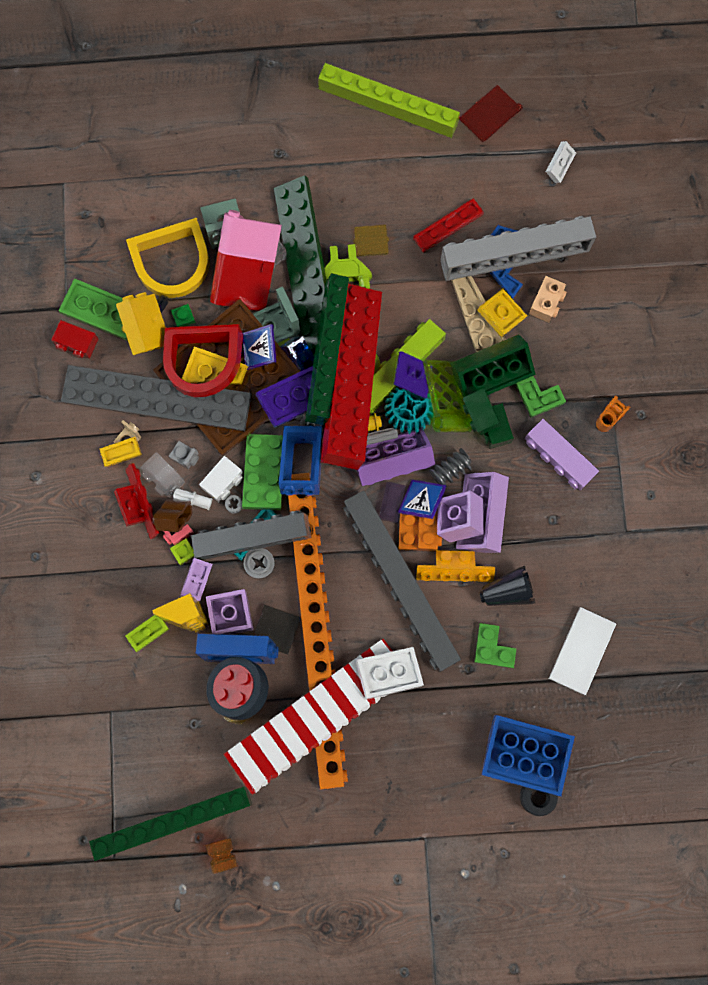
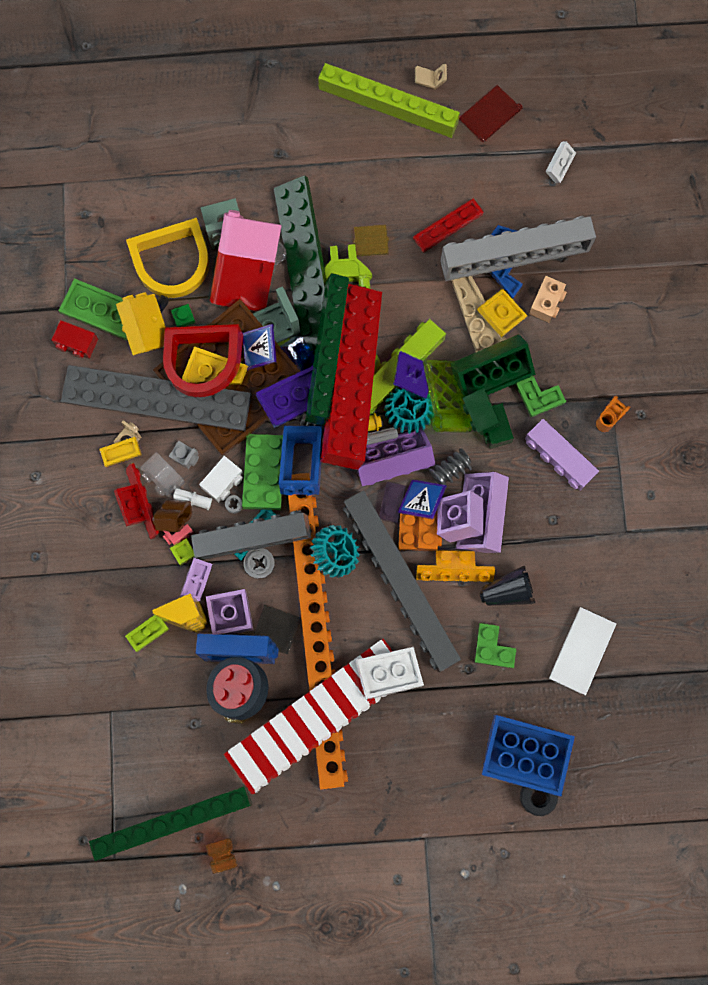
(328, 553): none -> teal gear
(430, 78): none -> tan bracket

